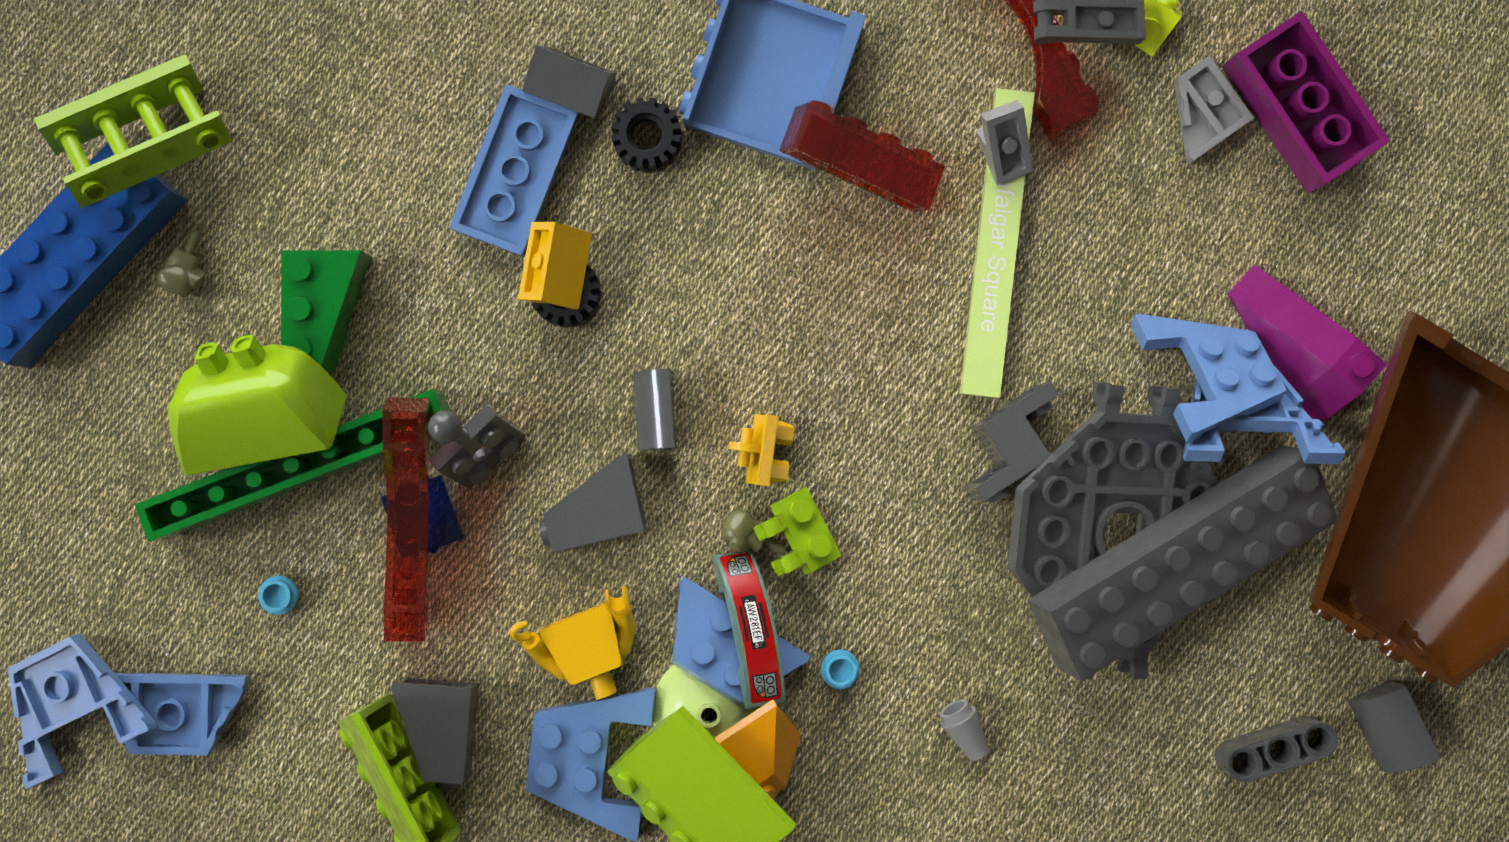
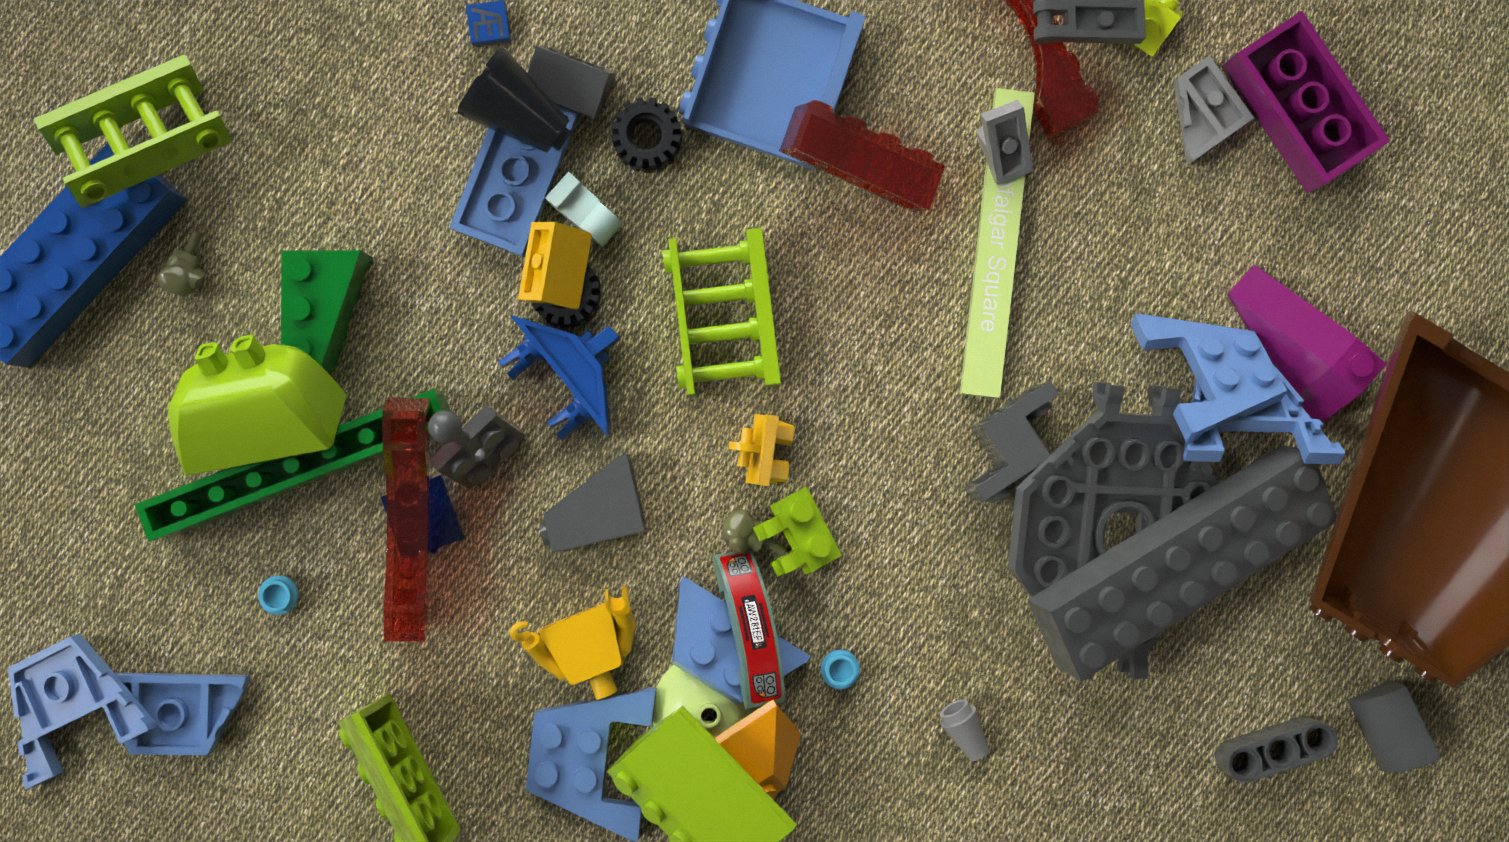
(439, 727): dark grey slope -> none
(488, 23): none -> blue tile
(514, 105): none -> black cone
(576, 362): none -> blue connector
(583, 209): none -> light aqua leg
(655, 409): dark grey brick -> none
(758, 327): none -> lime fence

